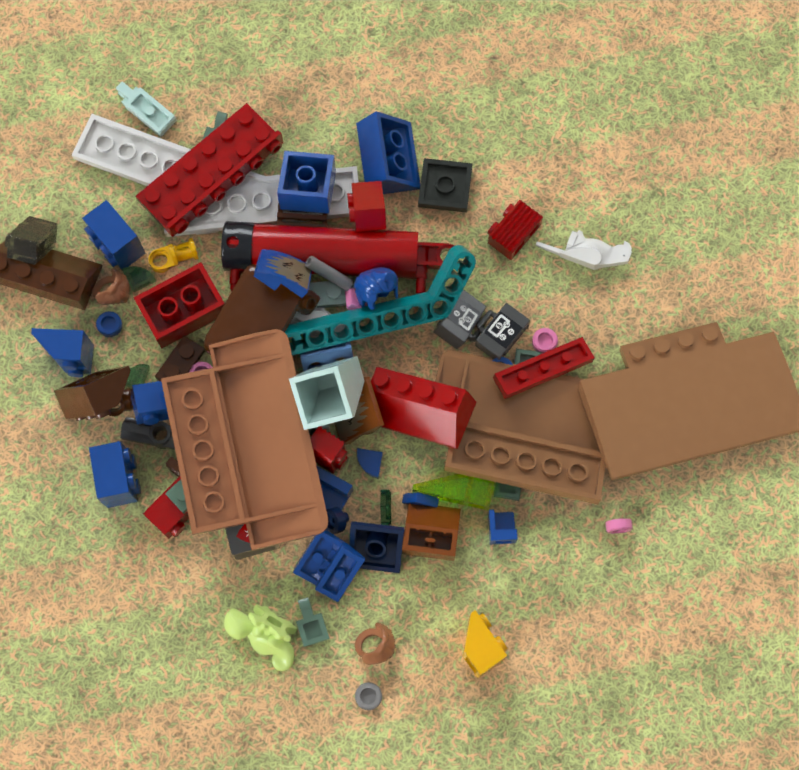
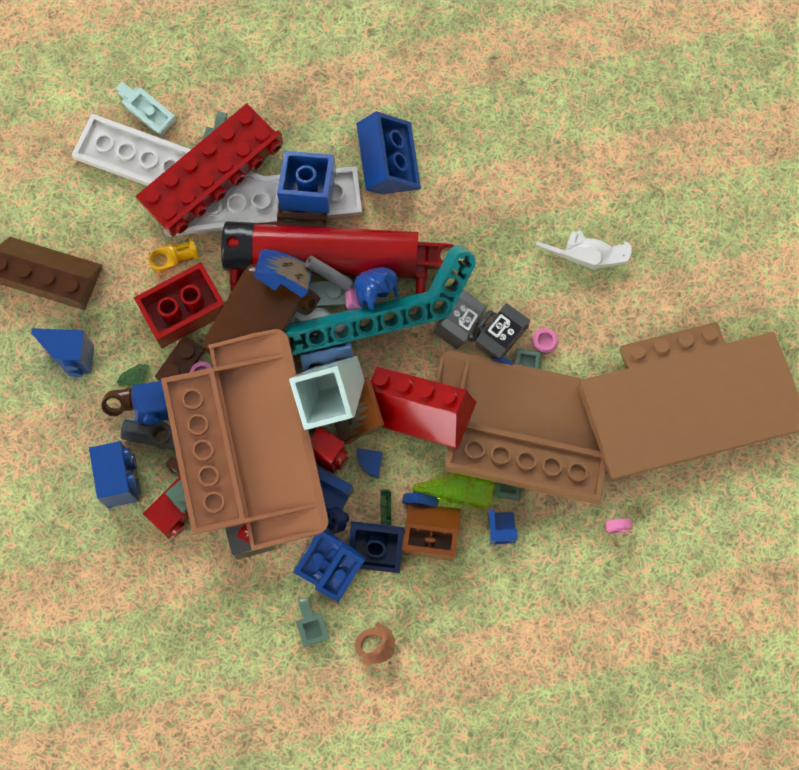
(31, 240): clear smoke brick -> none
(93, 394): reddish brown slope -> none
(109, 324): blue tile -> none
(113, 236): blue brick -> none
(116, 293): nougat piece -> none
(138, 277): clear green tile -> none
(266, 633): yellowish green animal -> none
(367, 206): red piece -> none
(368, 696): light grey tile -> none
(445, 185): pearl dark grey plate -> none
(481, 648): yellow slope -> none
(515, 229): red brick -> none
(543, 368): red plate -> none

